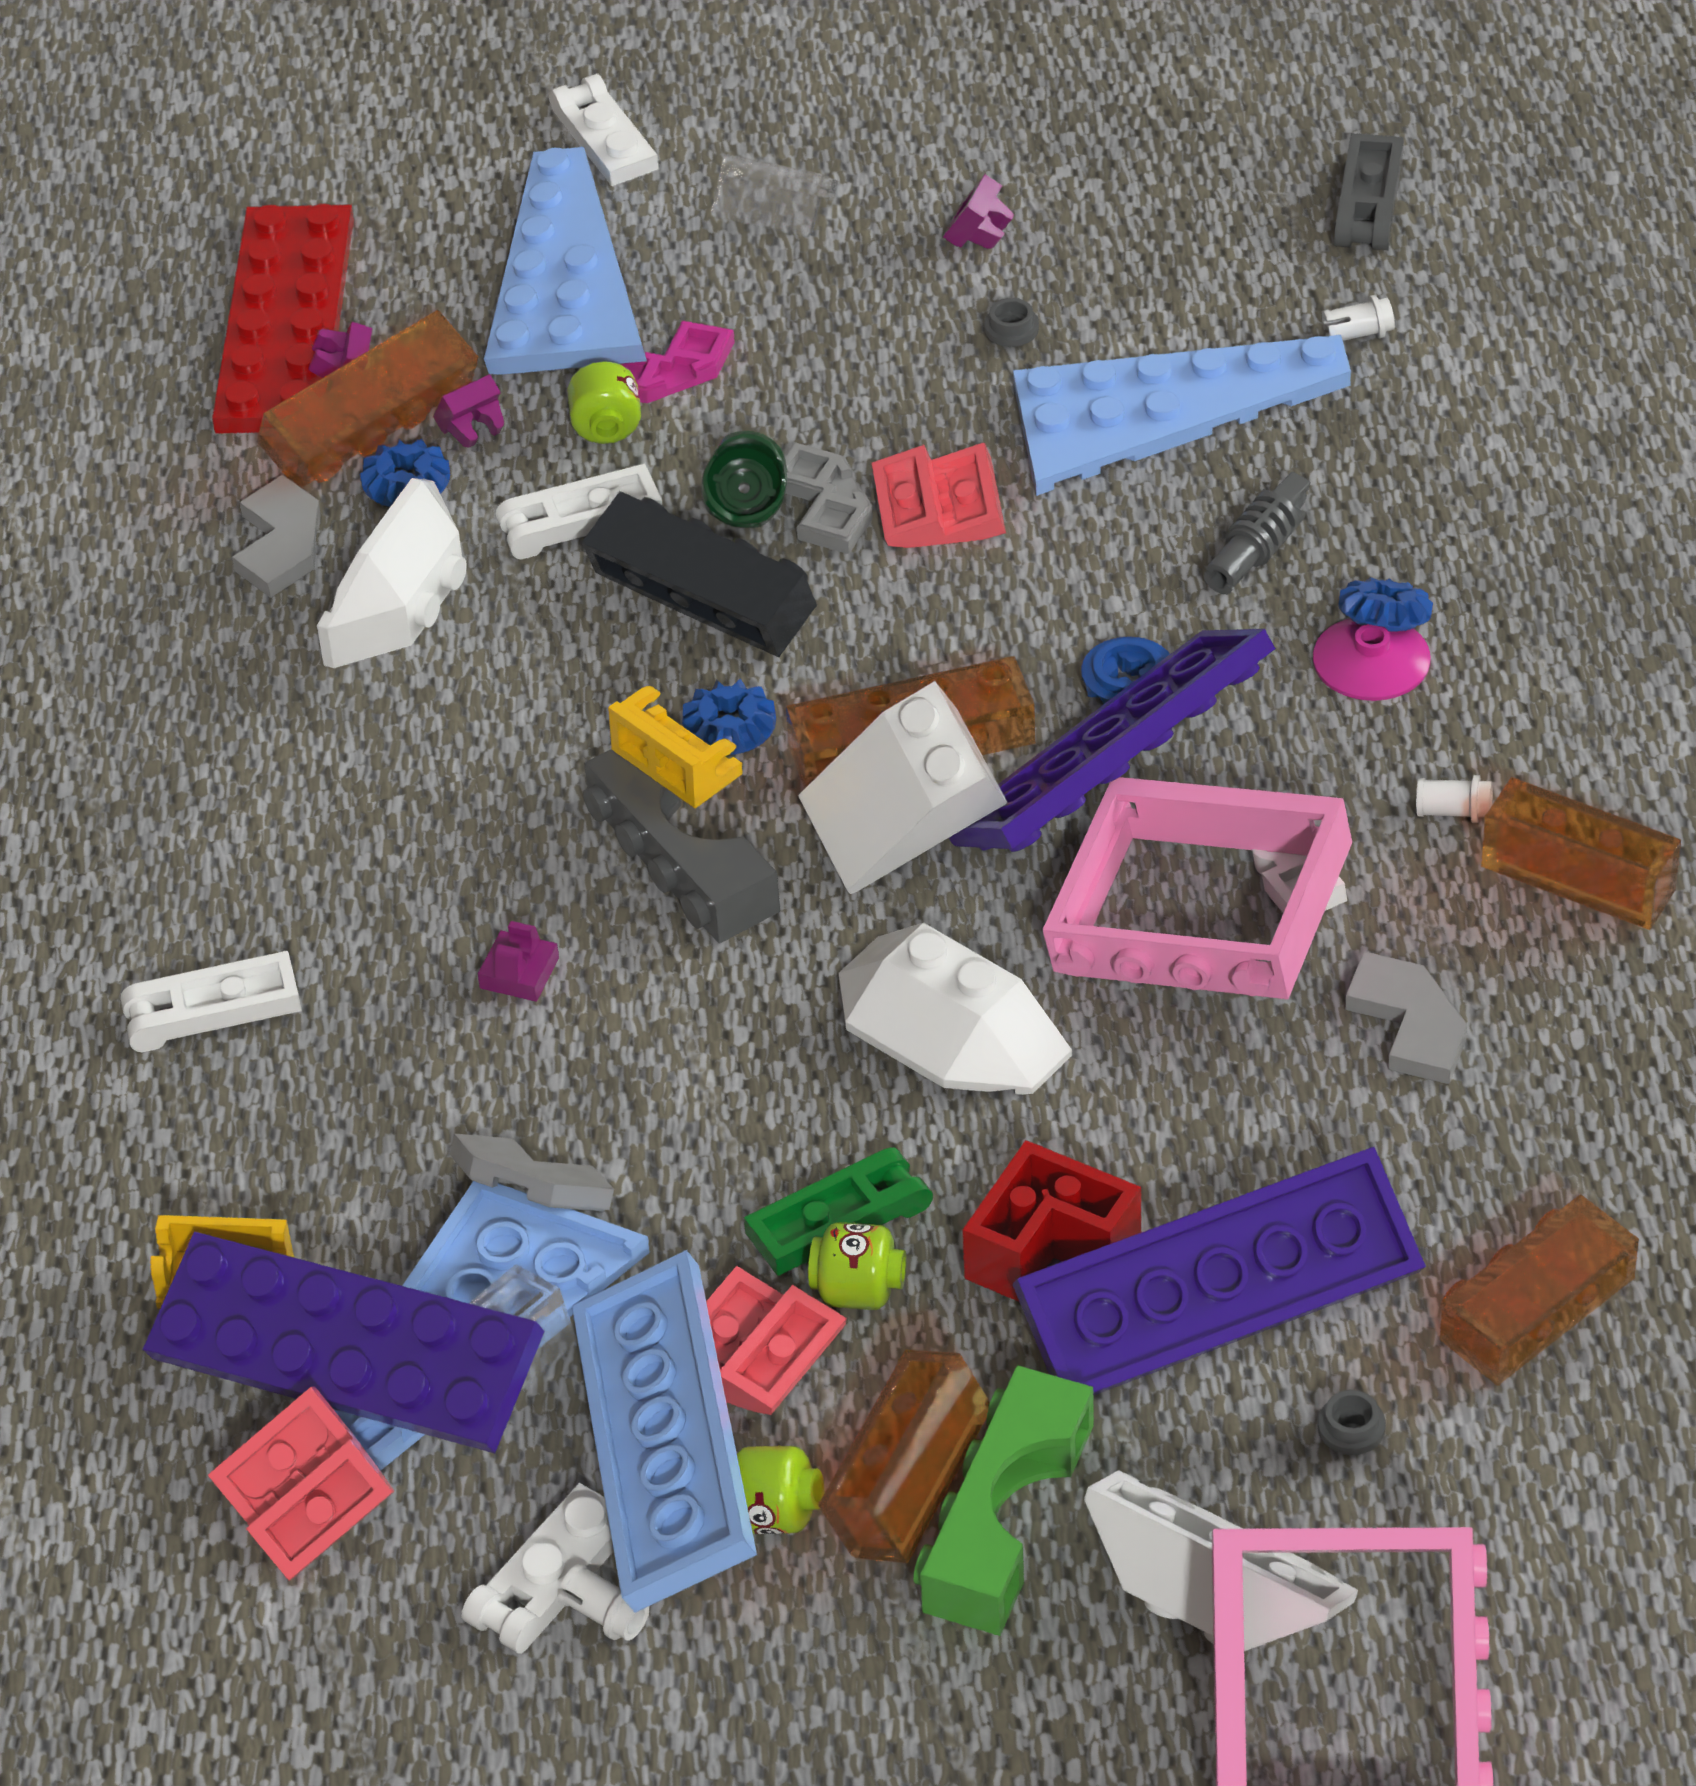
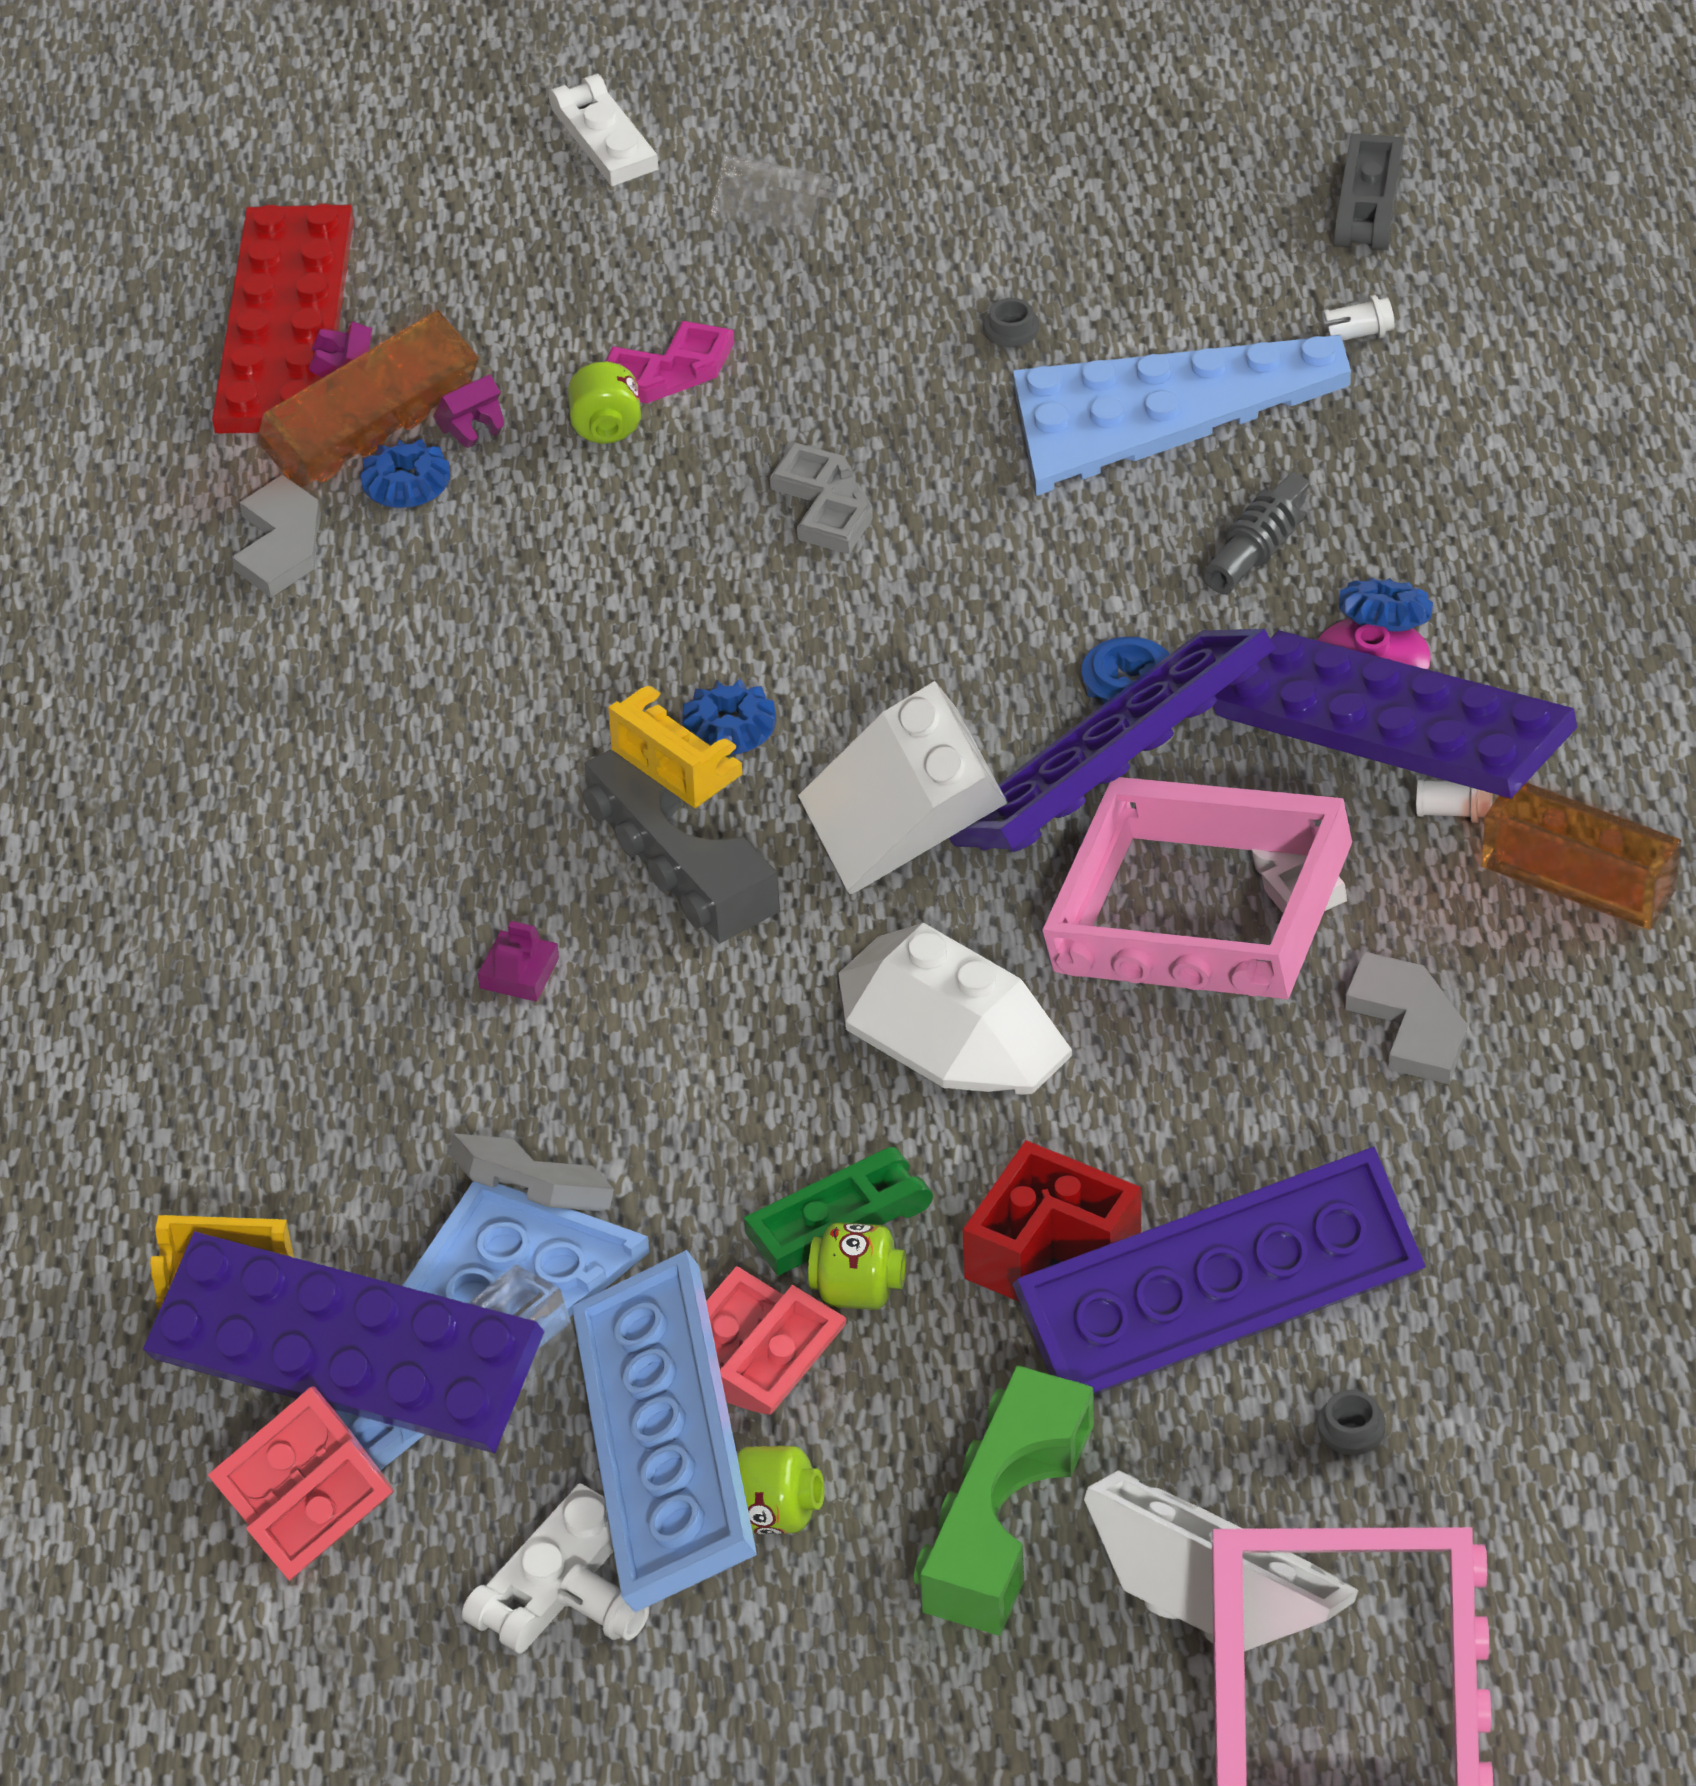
(209, 1000): white plate -> none
(395, 579): white wedge -> none
(562, 279): light blue wing -> none
(567, 509): white plate -> none
(700, 572): black brick -> none
(747, 460): dark green helmet -> none
(905, 1456): clear orange brick -> none
(938, 498): coral slope -> none
(980, 216): magenta tile -> none
(986, 694): clear orange brick -> none
(1399, 714): none -> dark purple plate
(1537, 1289): clear orange brick -> none

